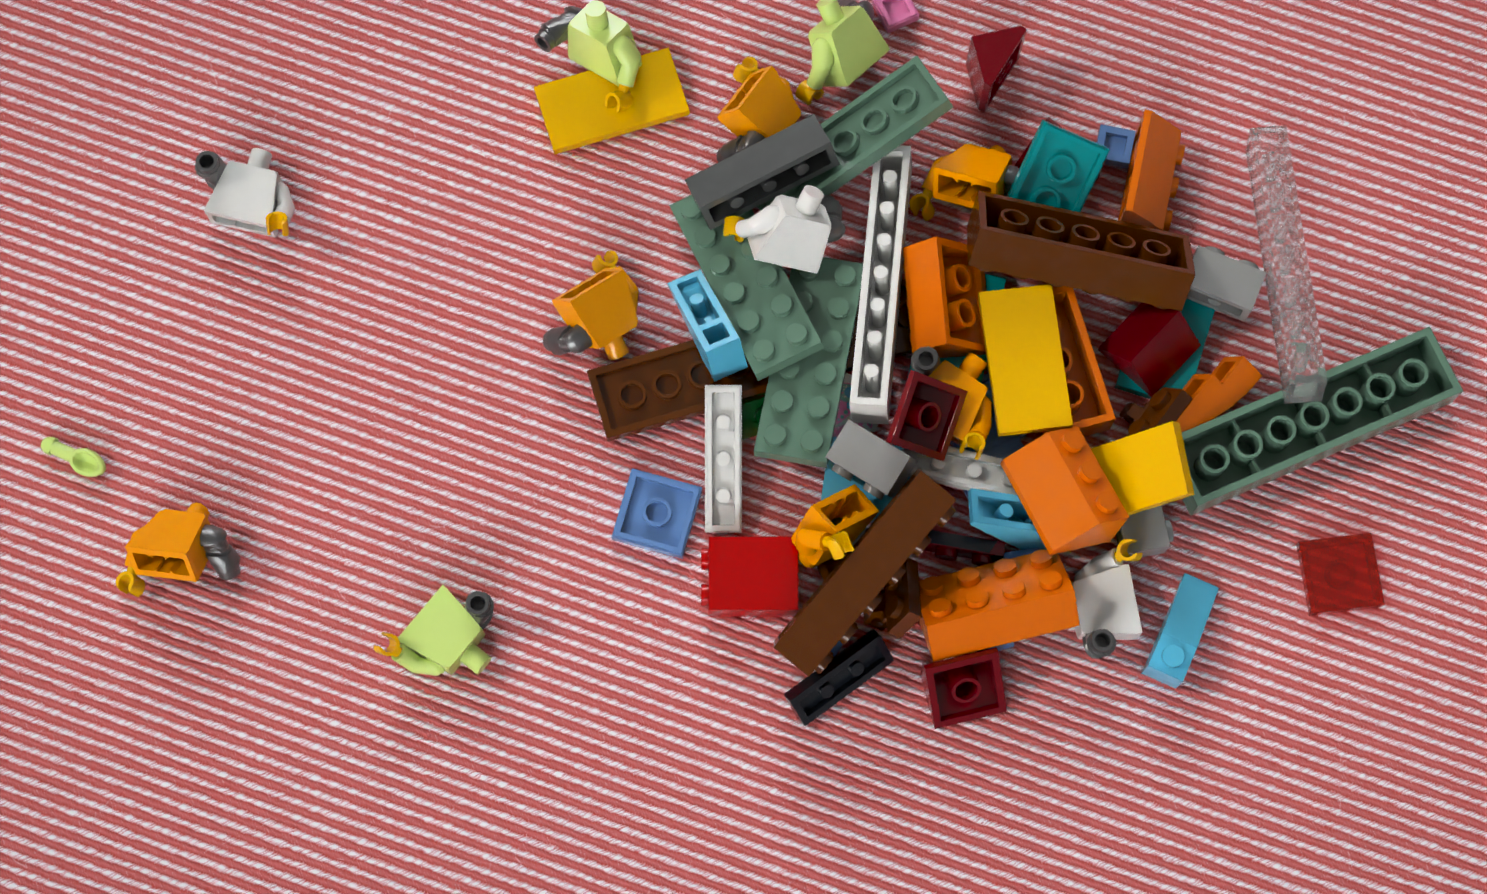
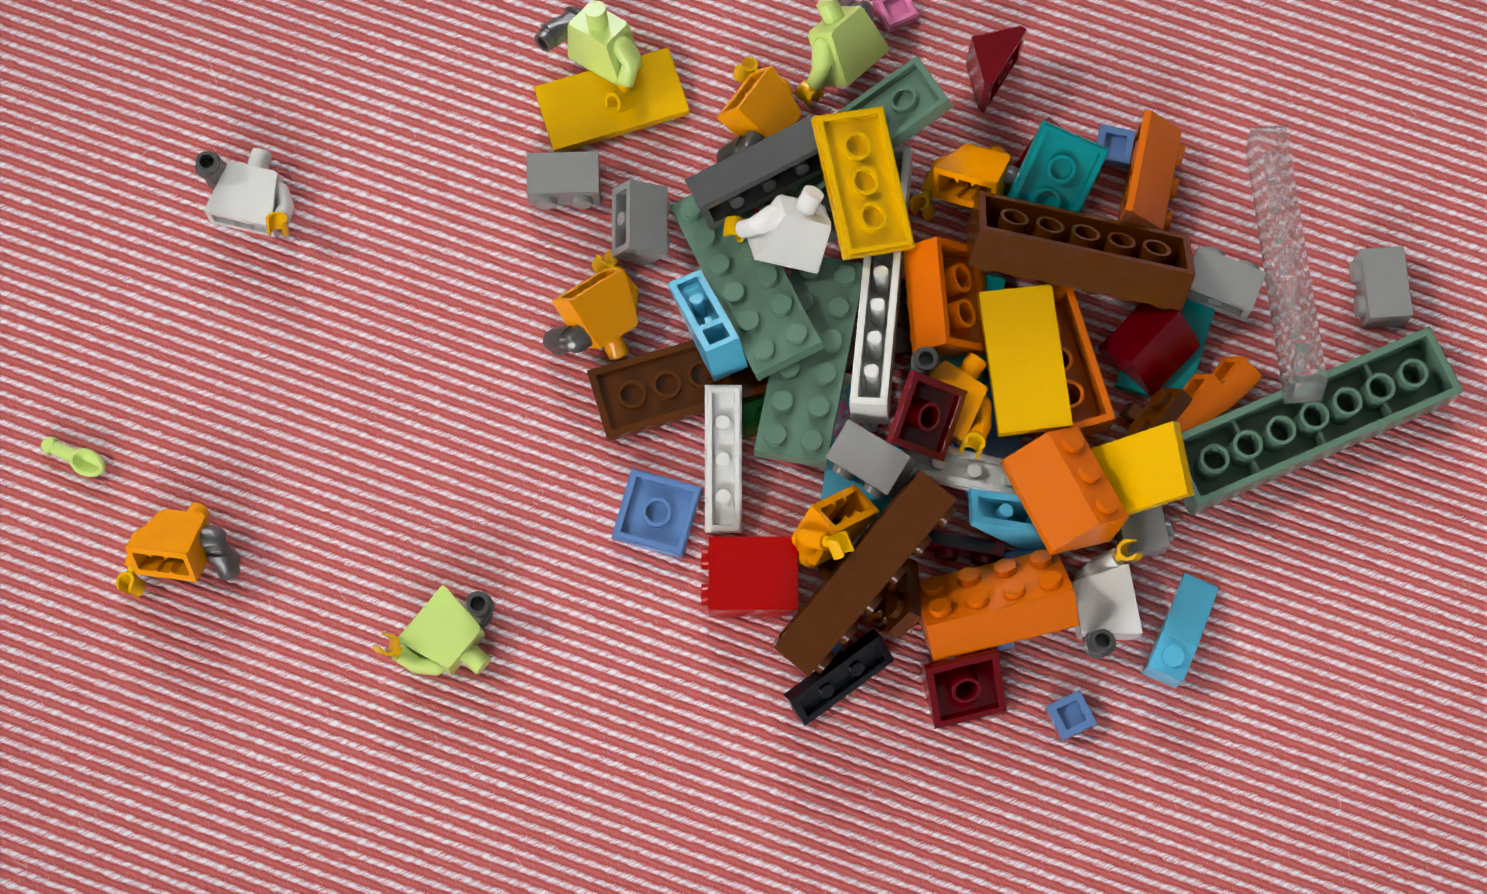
(563, 179): none -> light grey brick
(640, 222): none -> light grey brick
(862, 183): none -> yellow tile
(1070, 715): none -> medium blue plate
(1340, 574): clear red tile -> none
(1381, 287): none -> light grey brick

